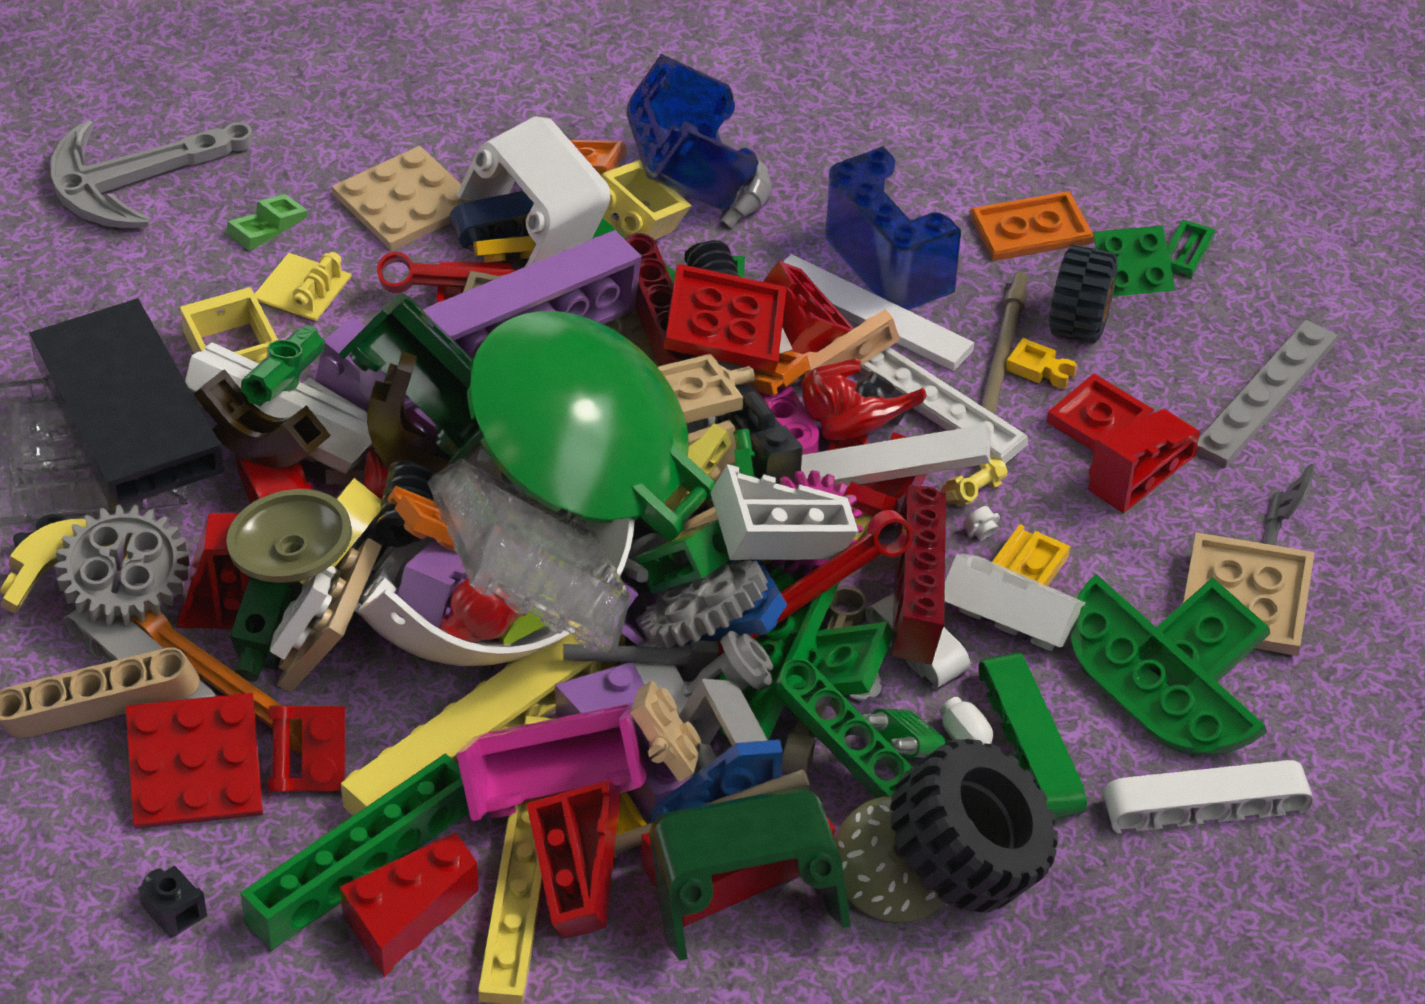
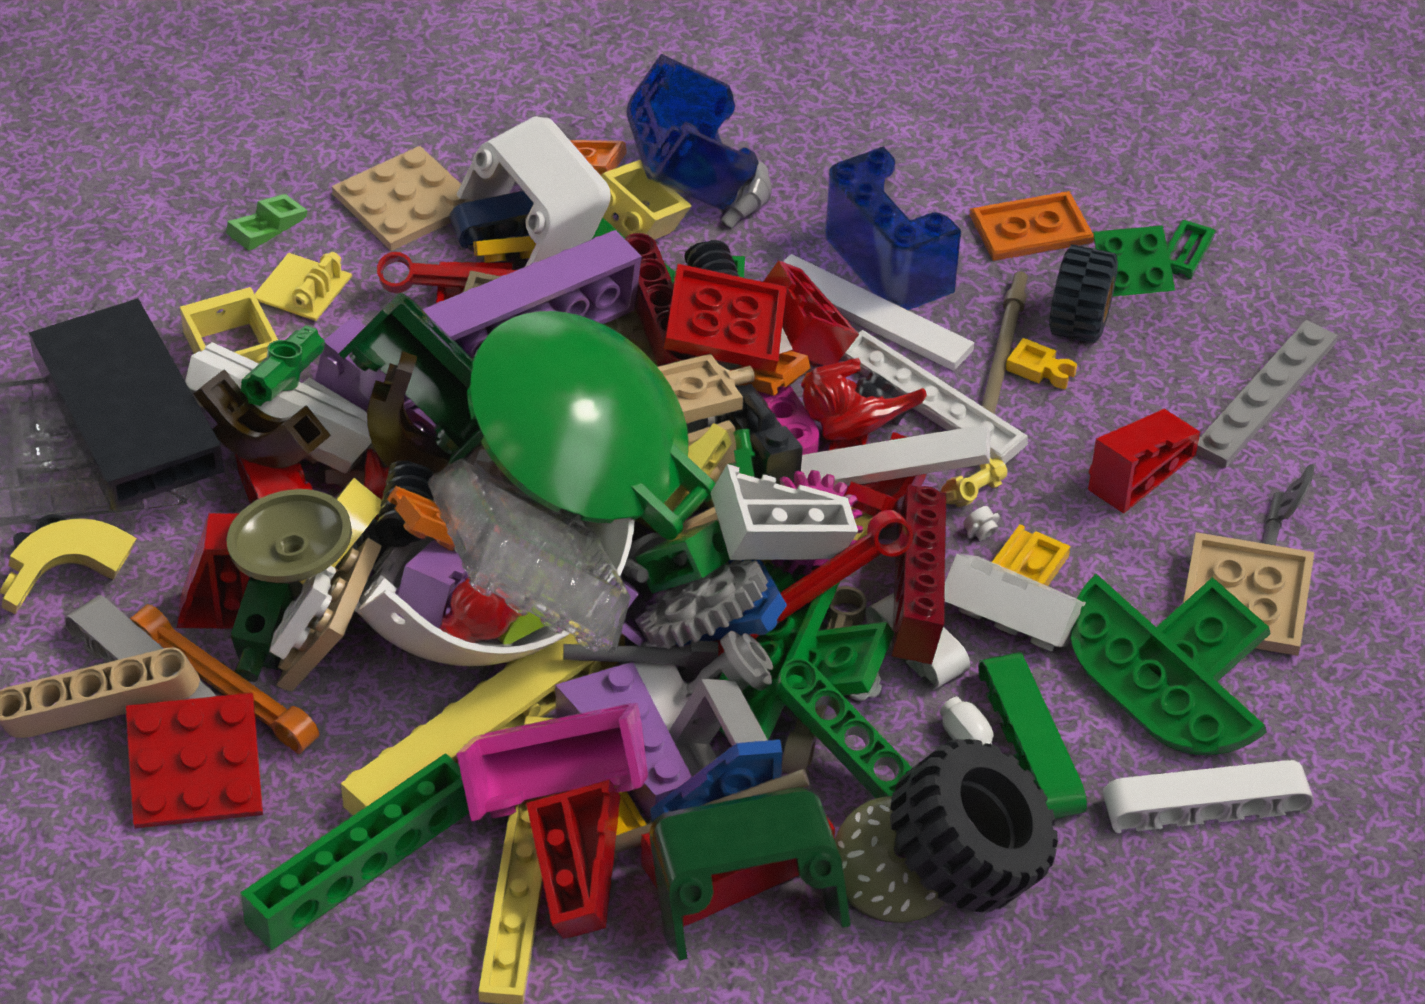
(81, 186): light grey piece -> none
(86, 559): light grey gear -> none
(167, 895): black brick -> none
(321, 747): red plate -> none
(409, 898): red wedge -> none
(667, 735): tan plate -> none
(862, 342): light nougat plate -> none
(905, 732): green piece -> none
(1095, 410): red plate -> none

